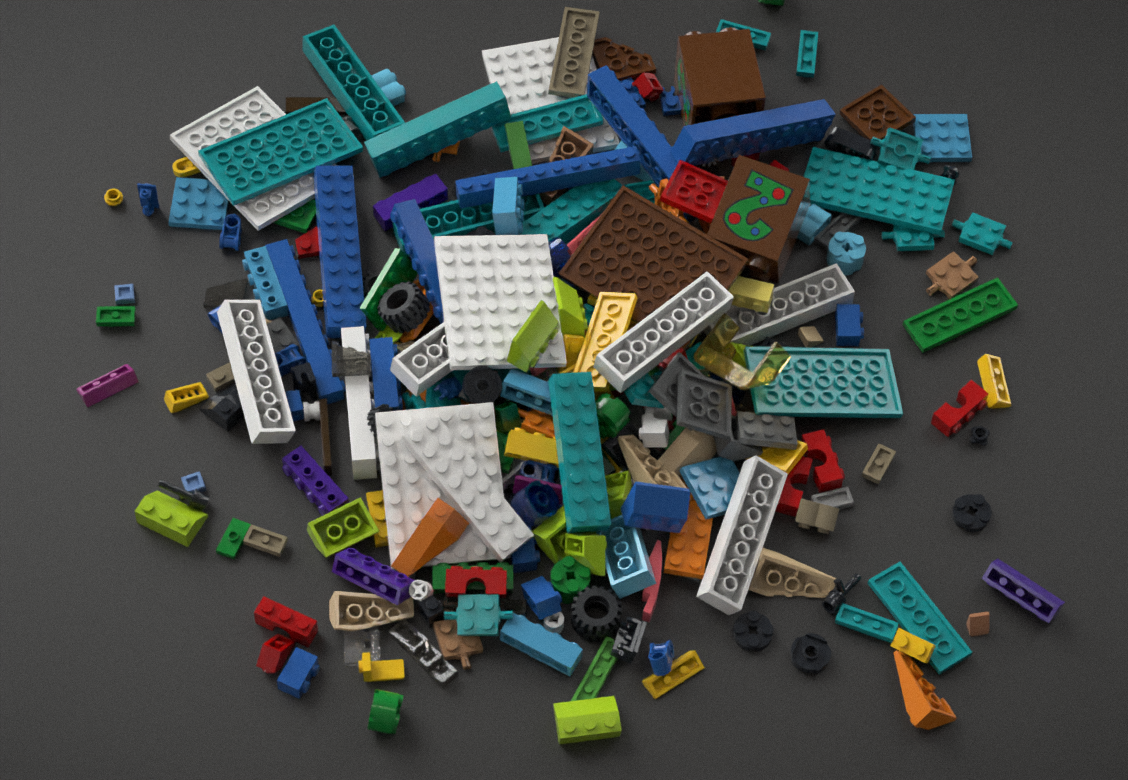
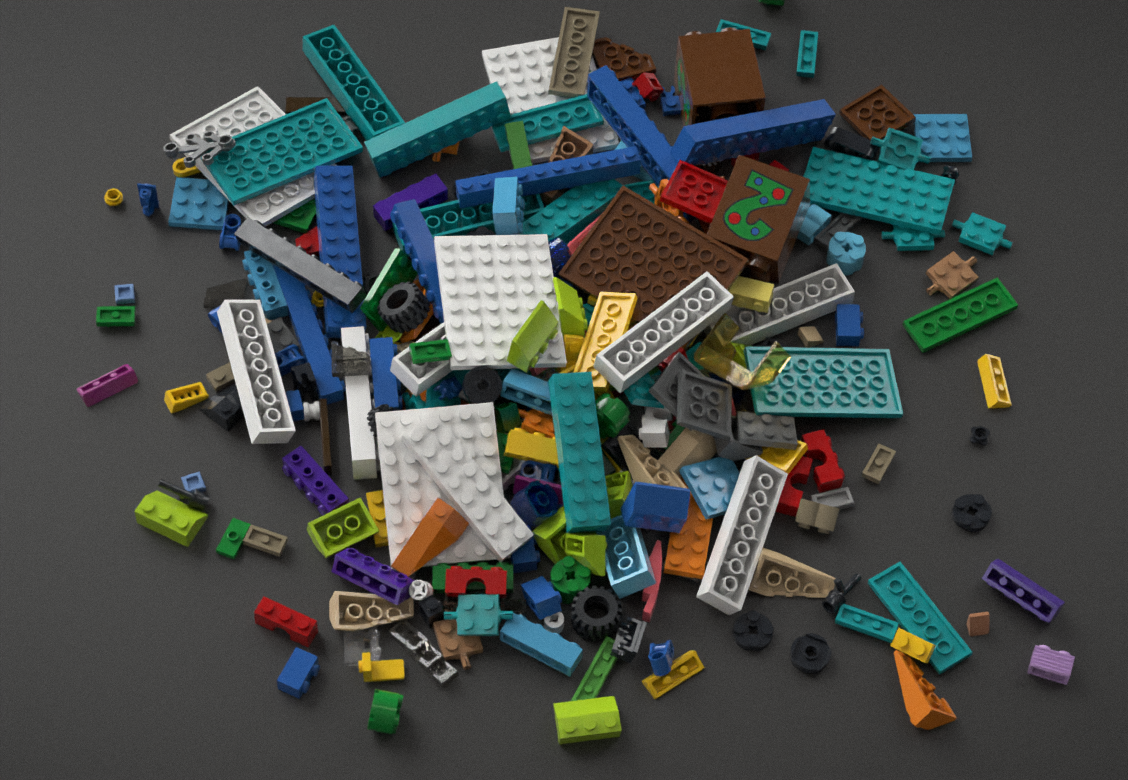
(219, 144): none -> dark grey plant
(274, 653): red slope -> none
(300, 264): none -> brick
(391, 88): medium azure brick -> none
(430, 351): none -> green plate
(950, 419): red arch -> none
(1051, 664): none -> lavender brick

